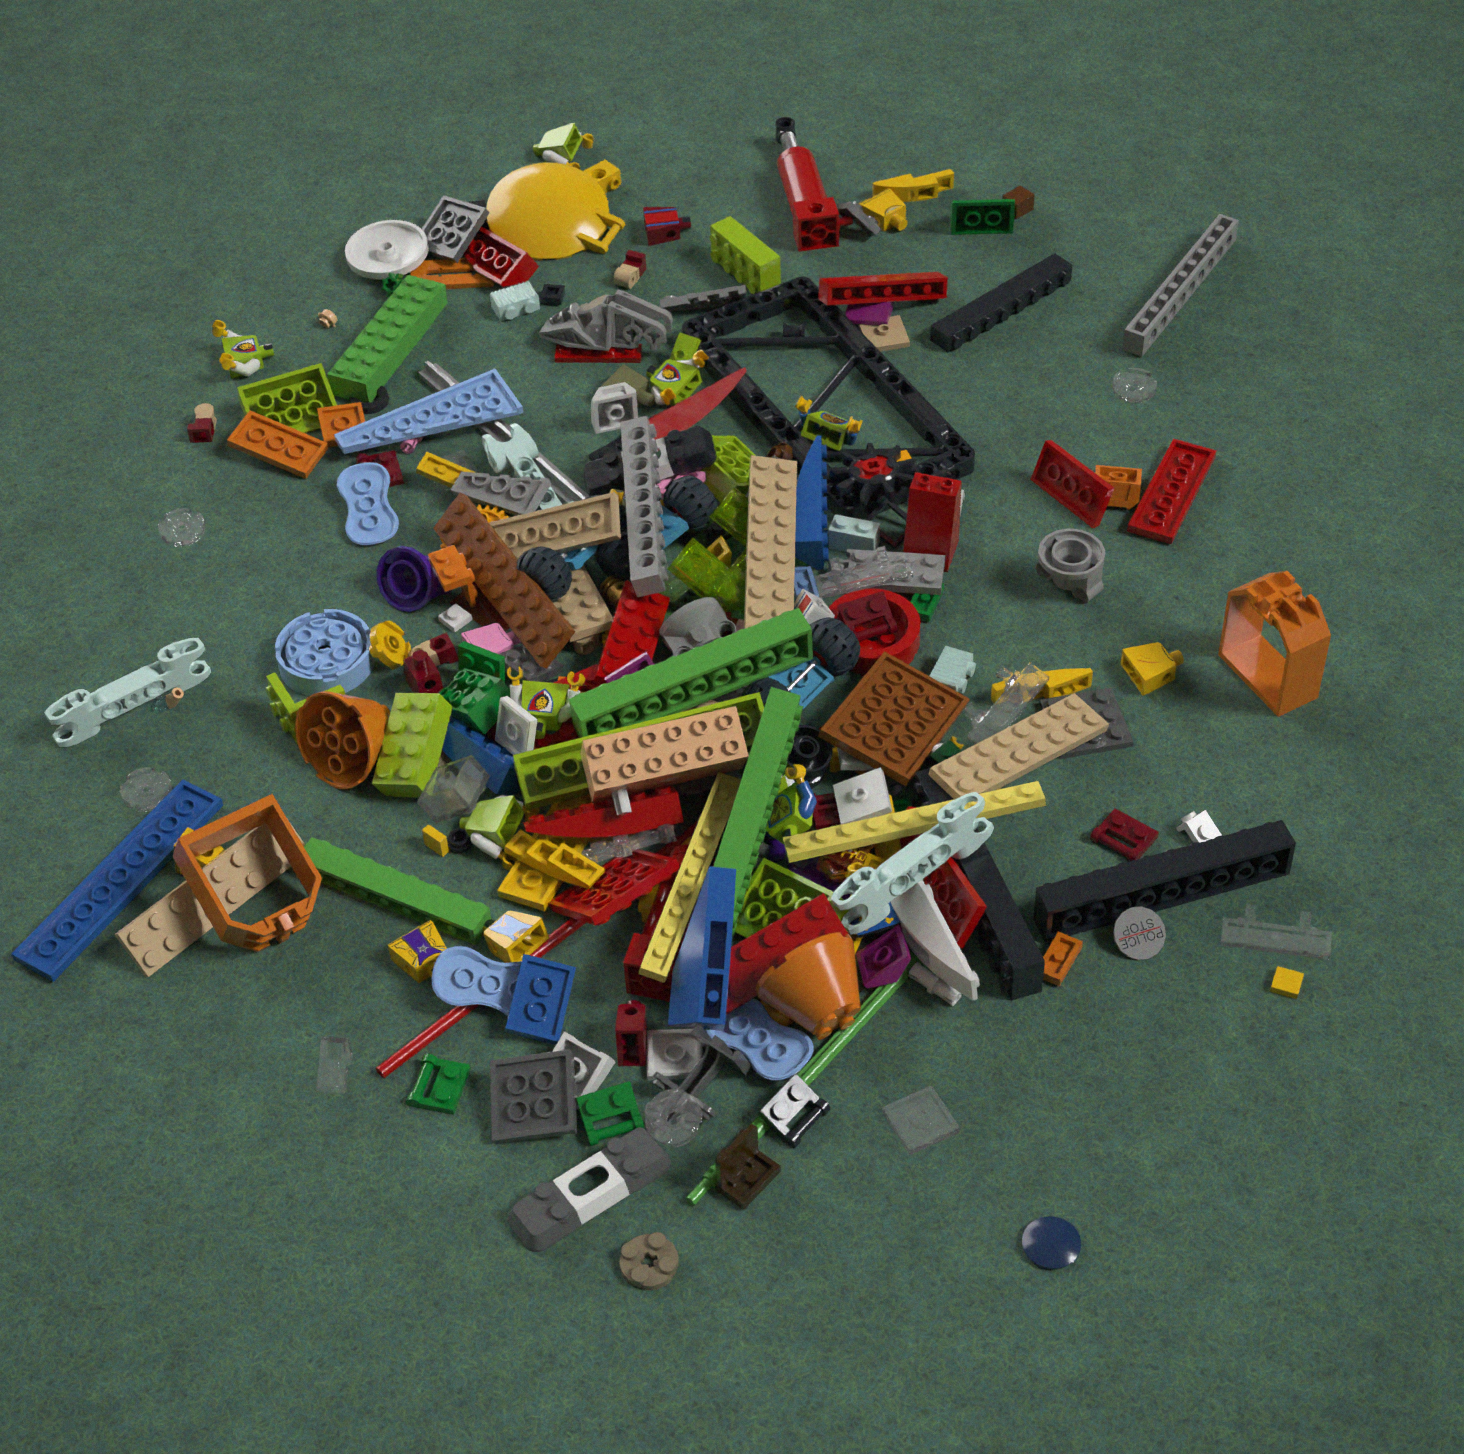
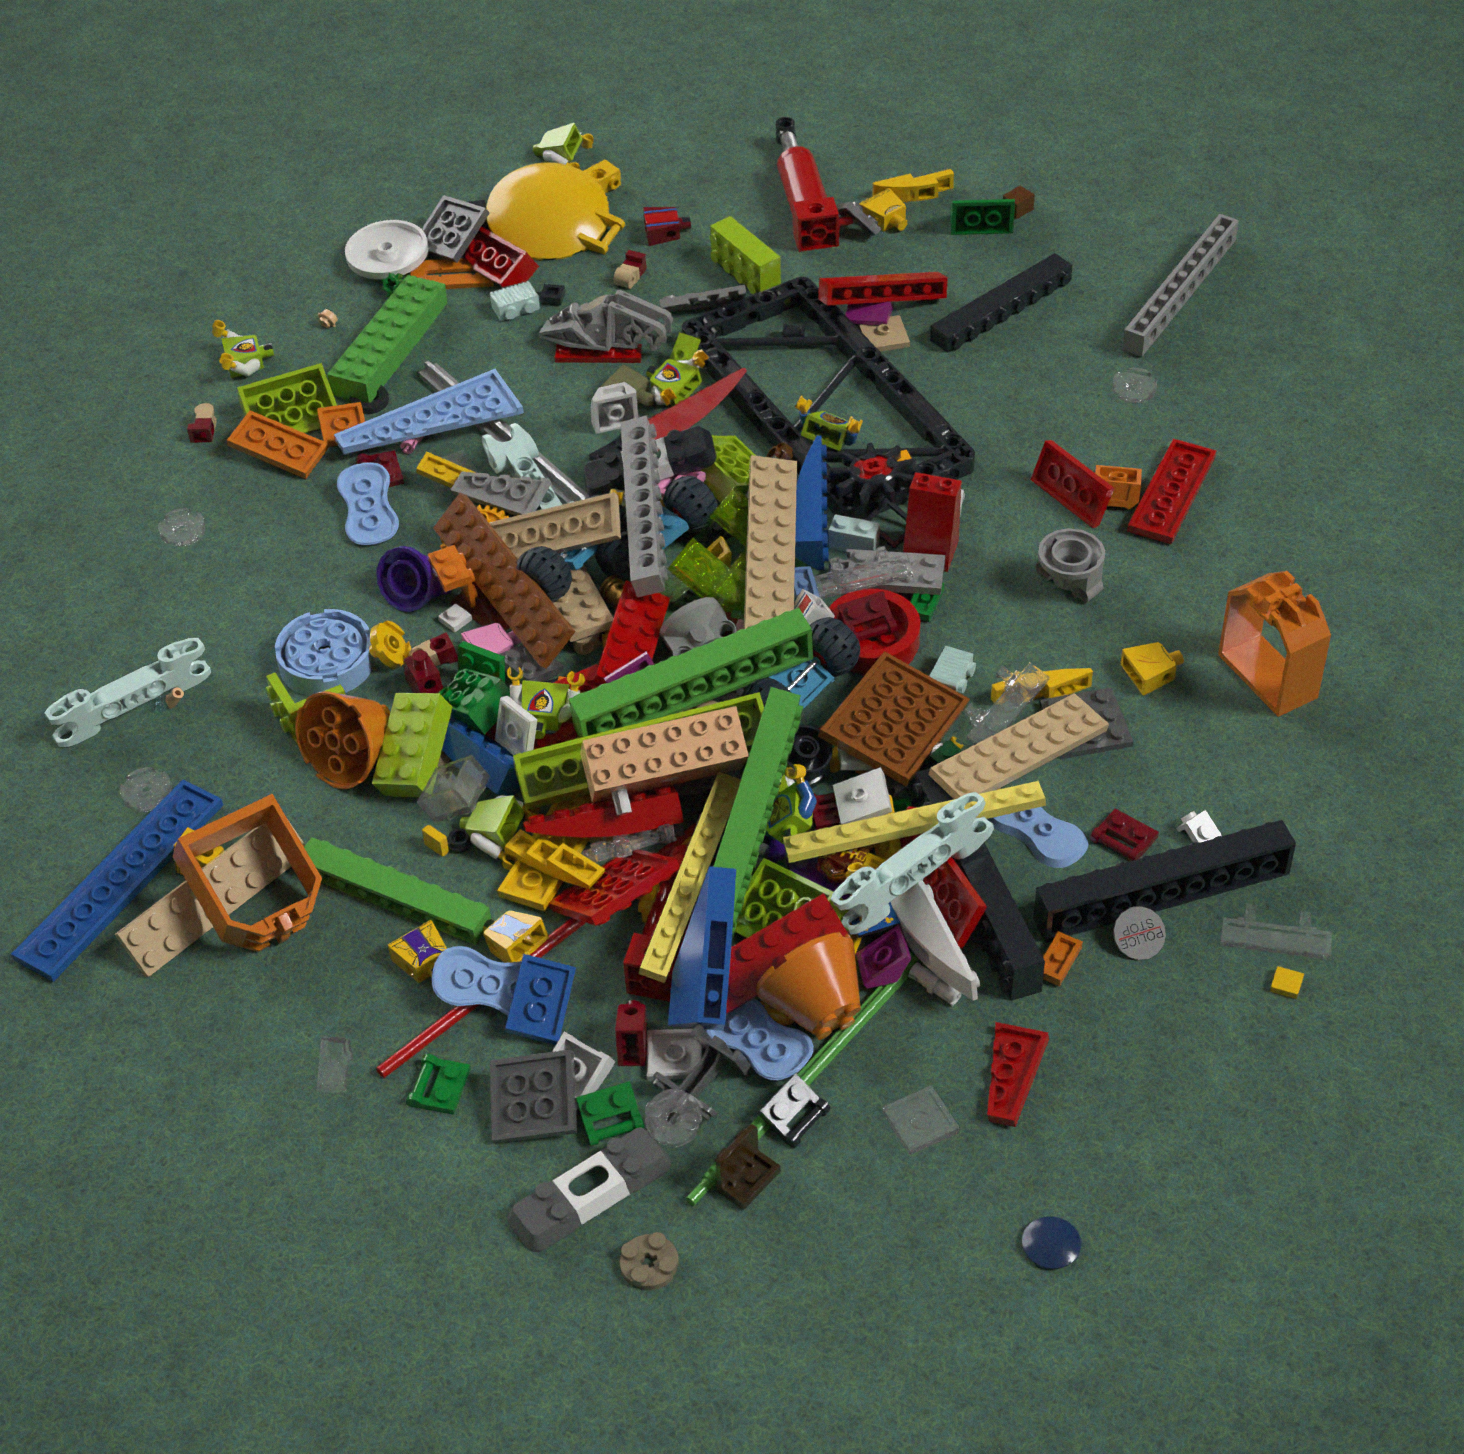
(1013, 1070): none -> red wing
(1048, 838): none -> light blue plate

